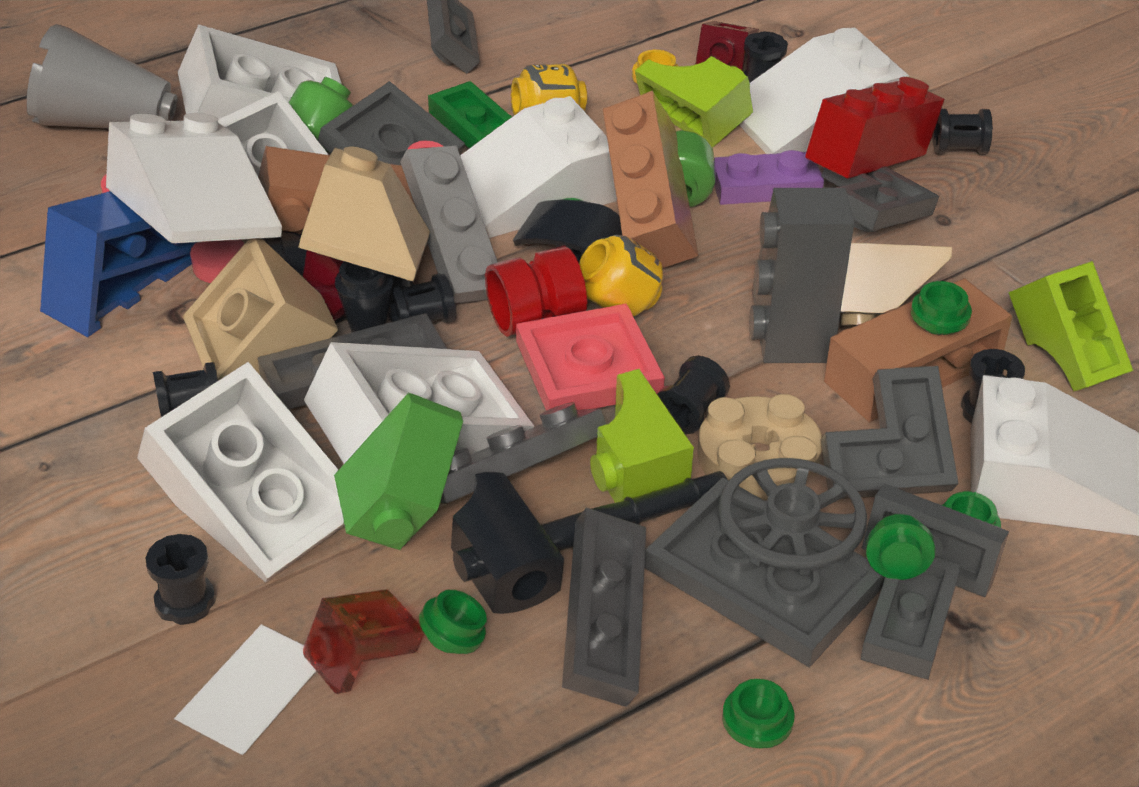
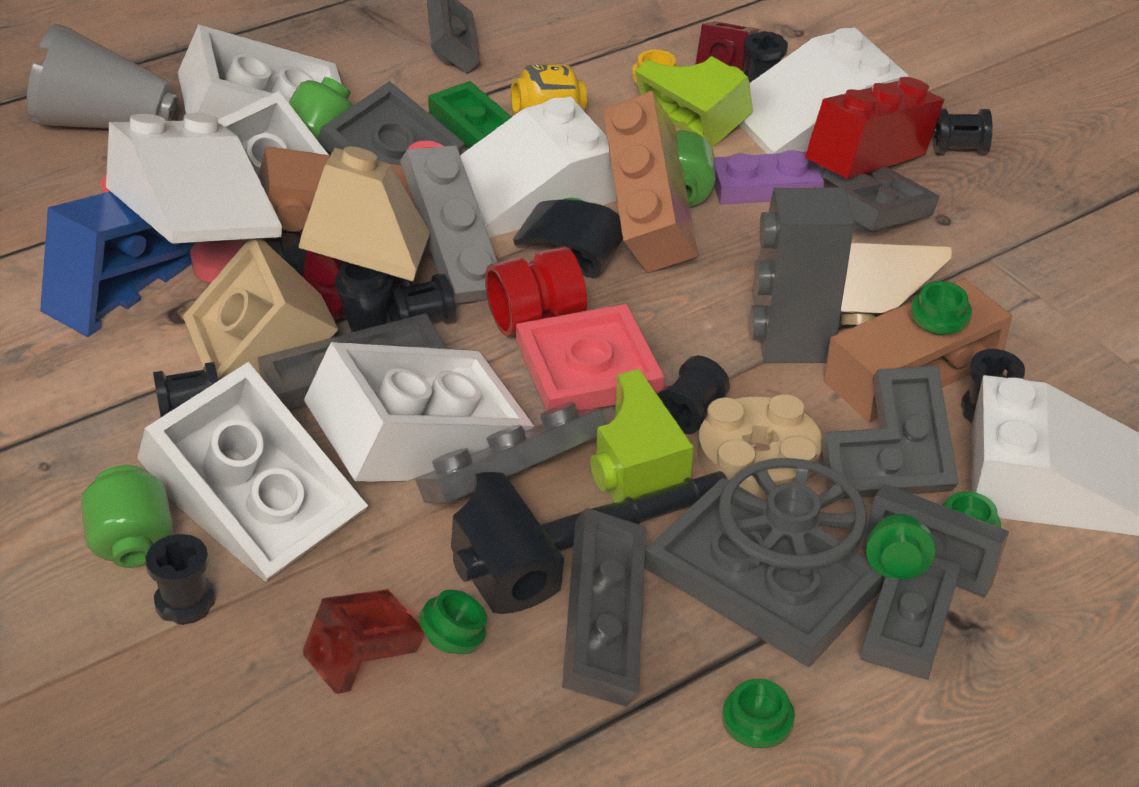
(125, 515): none -> bright green head
(249, 690): white sticker -> none
(399, 472): bright green slope -> none
(621, 273): yellow head -> none
(1073, 324): lime arch -> none

